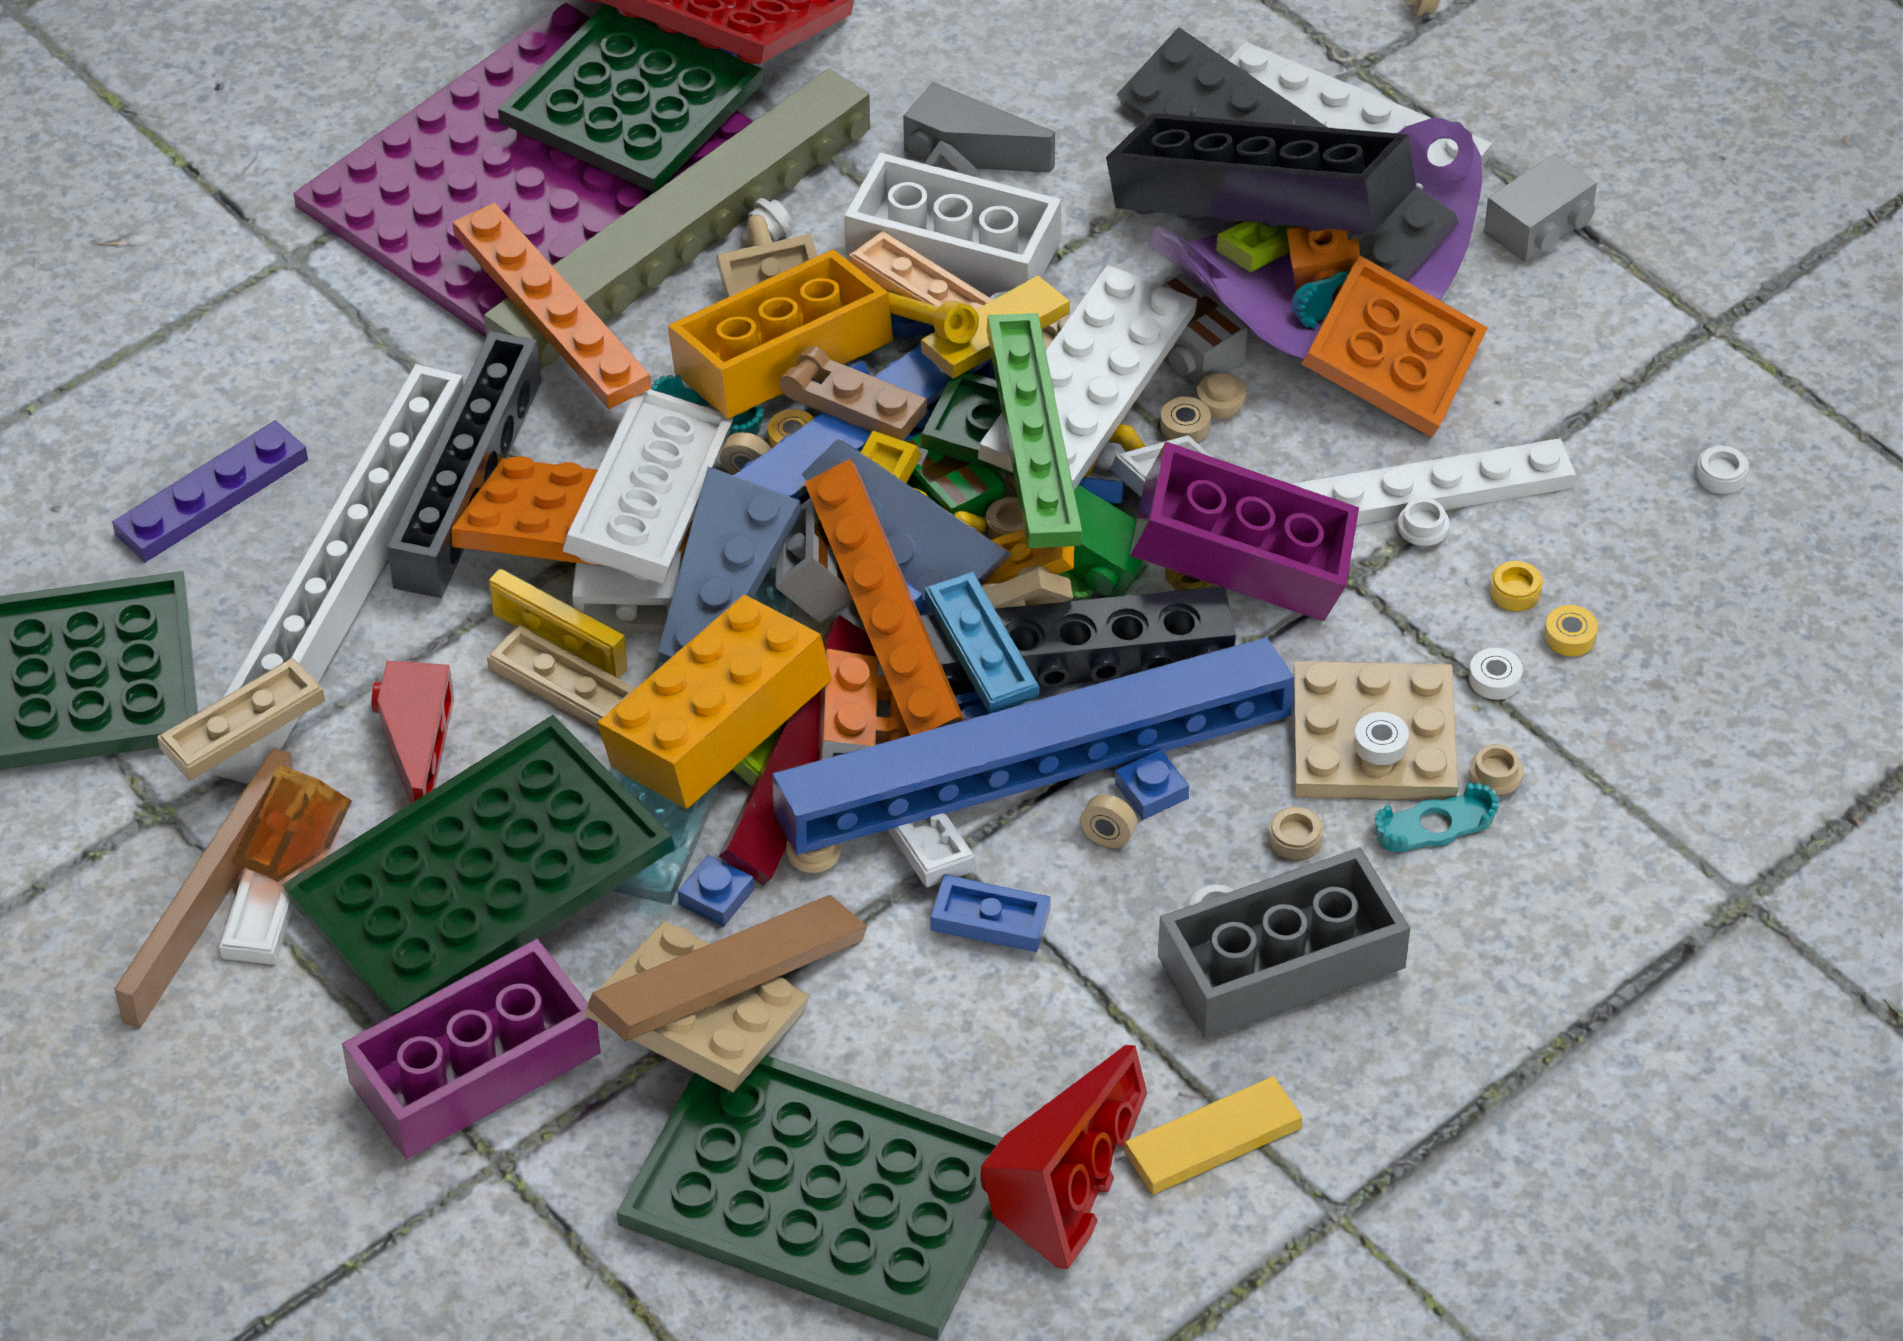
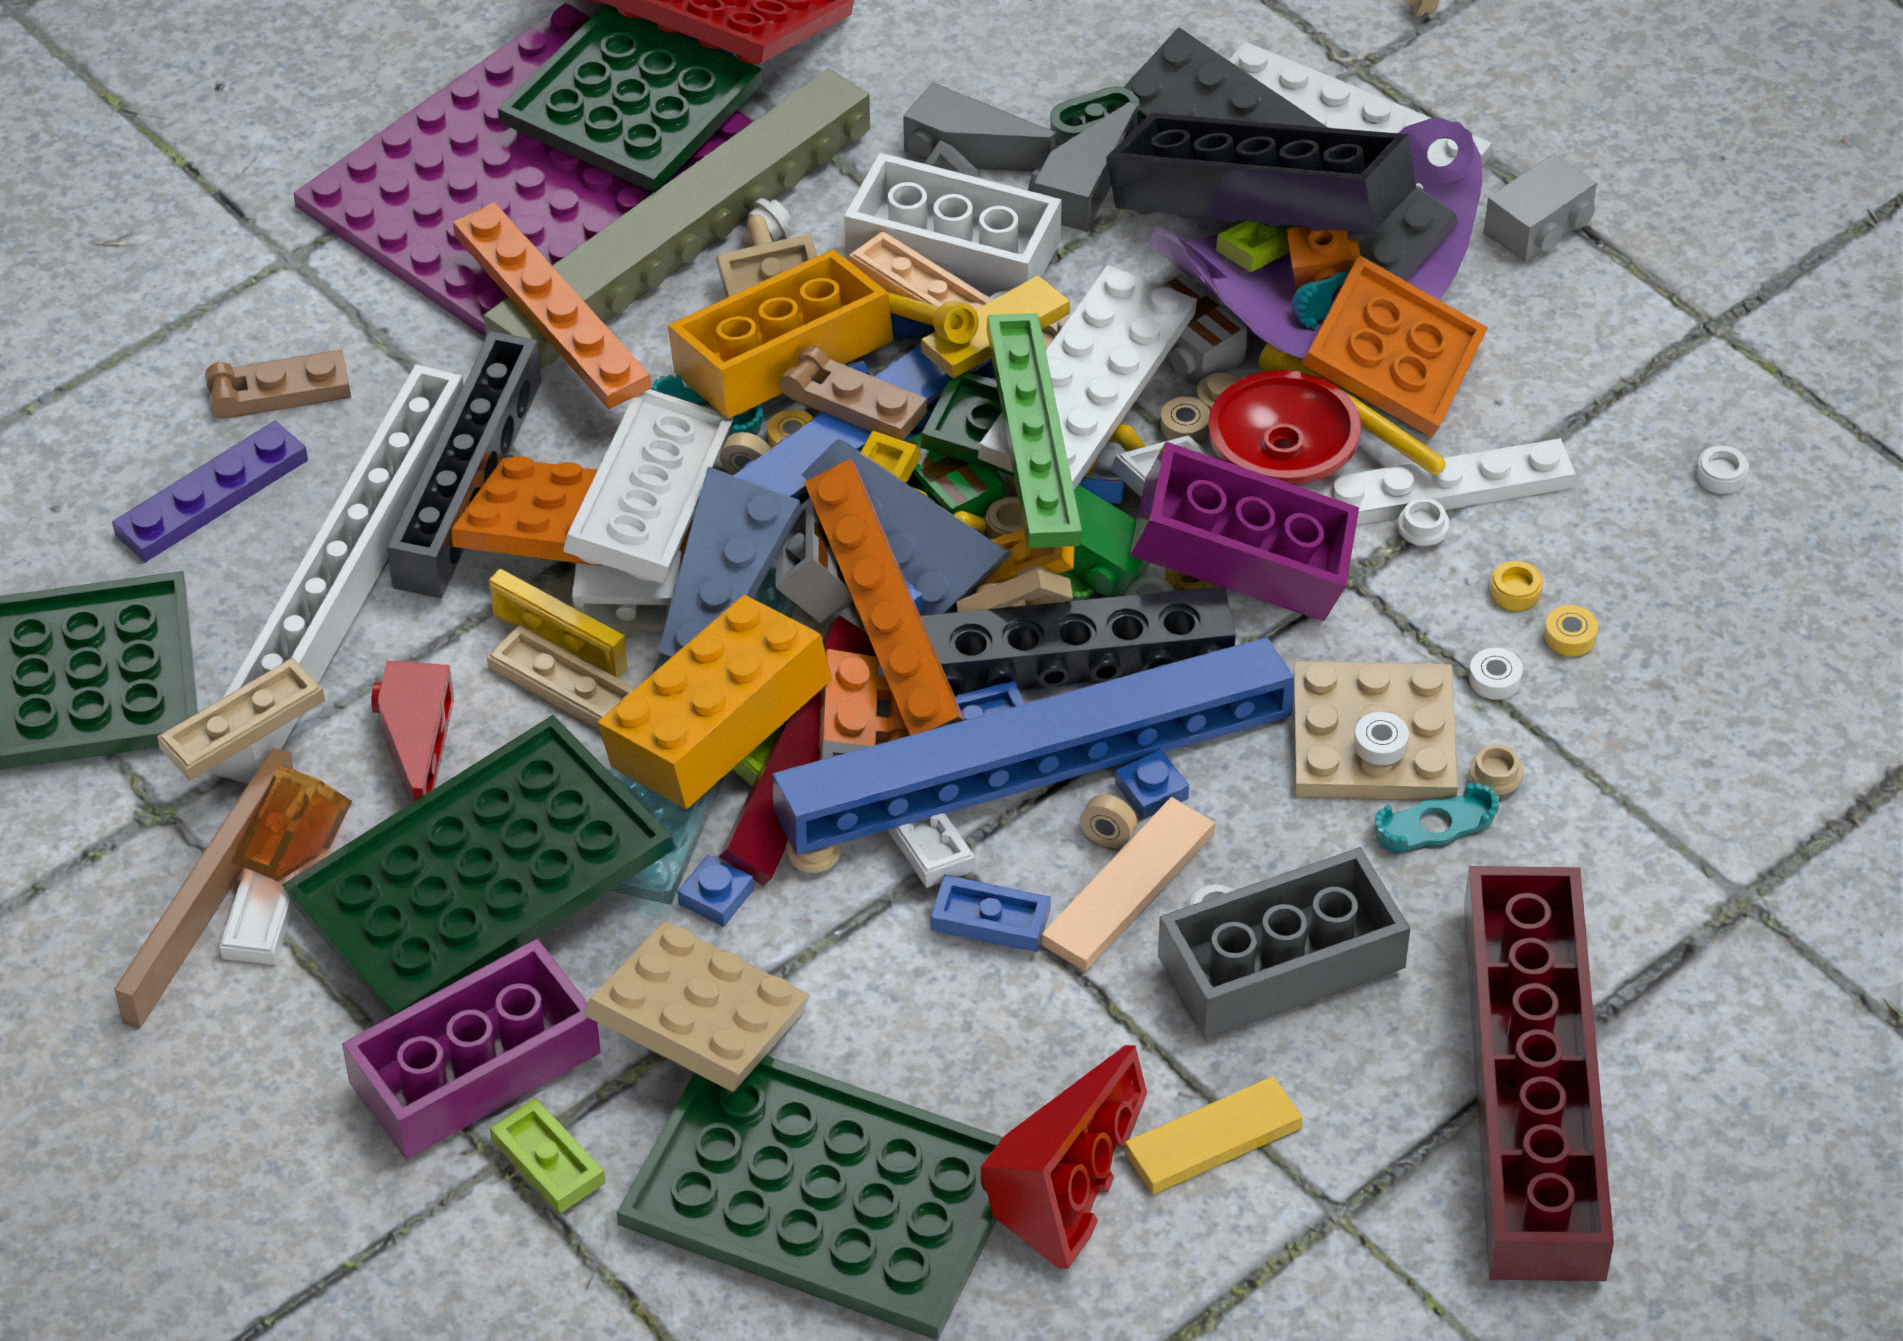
(277, 384): none -> medium nougat plate
(547, 1155): none -> lime plate
(726, 967): medium nougat tile -> none
(981, 643): dark azure tile -> none
(1079, 168): none -> slope
(1084, 111): none -> plate
(1127, 884): none -> light nougat tile
(1274, 359): none -> yellow piece
(1285, 426): none -> red dish
(1295, 833): tan tile -> none
(1537, 1075): none -> dark red brick

